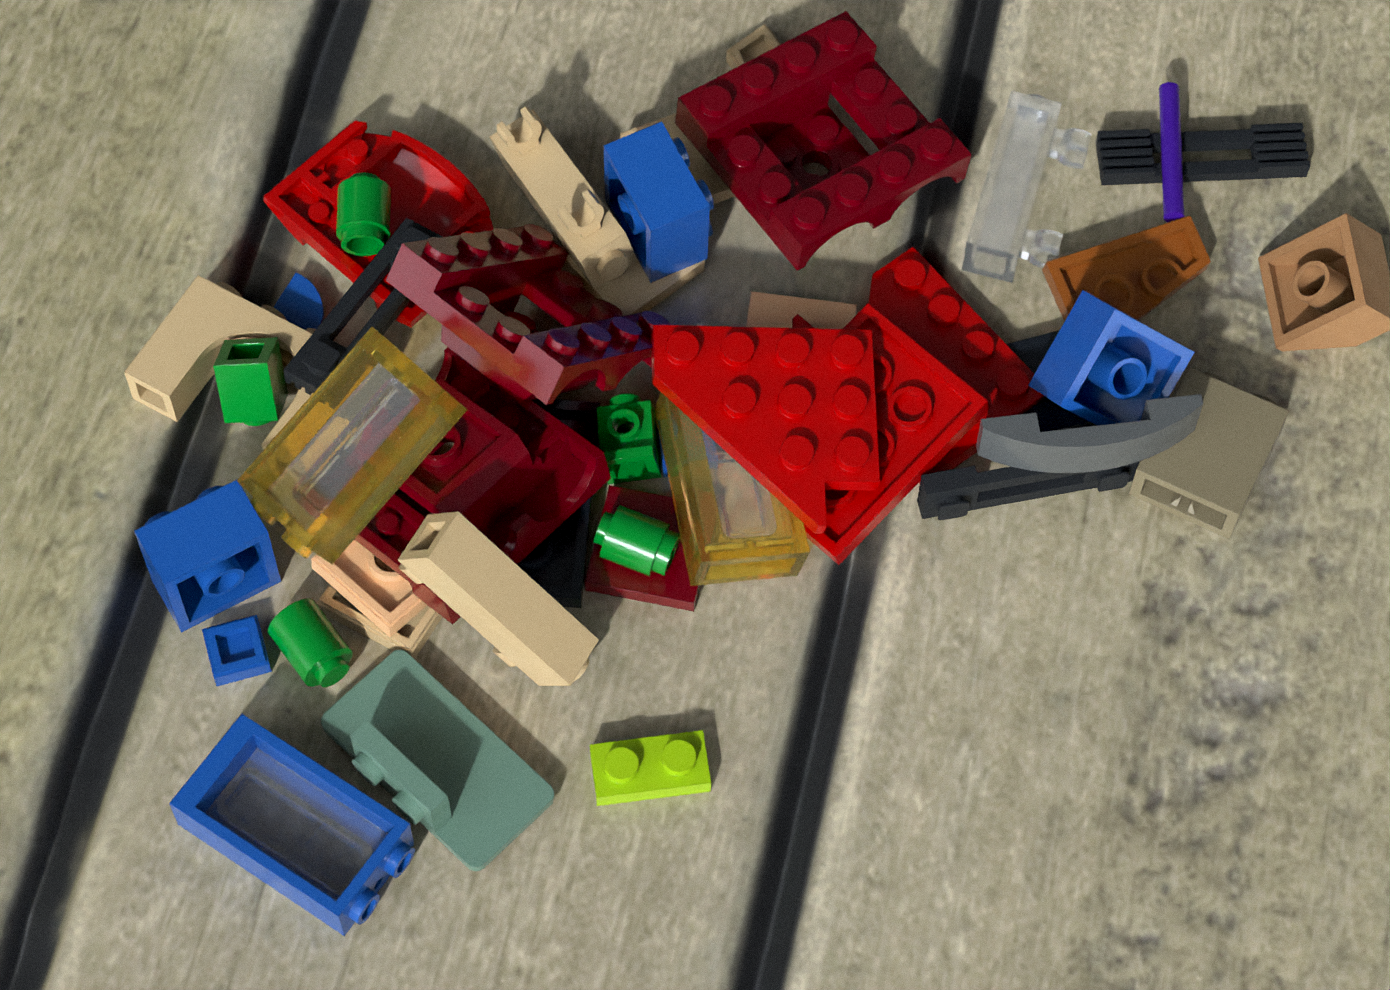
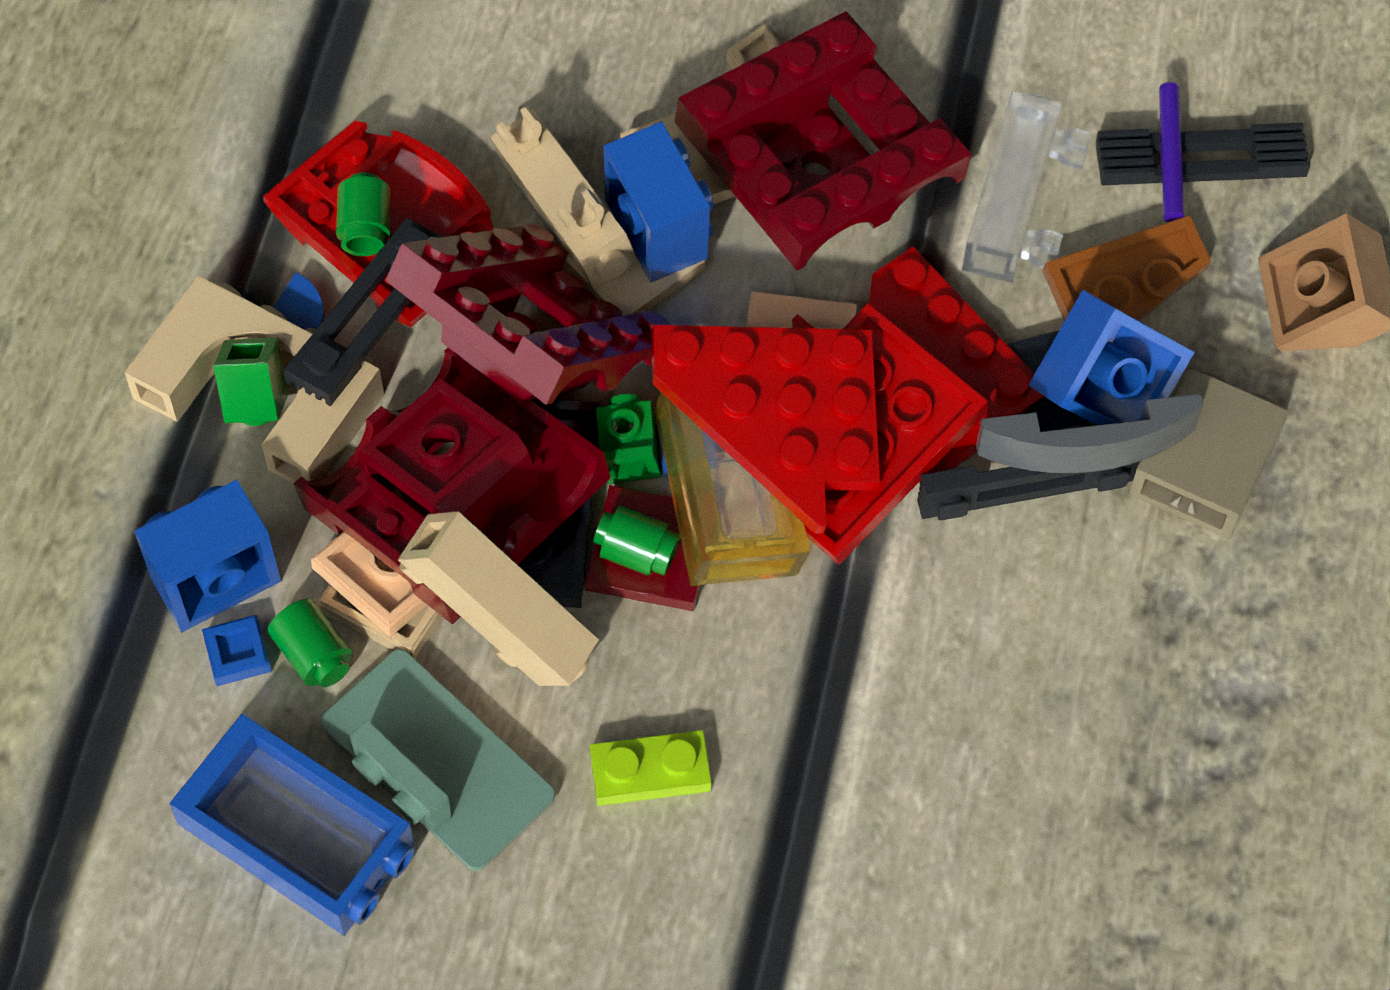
(349, 448): clear yellow piece -> none

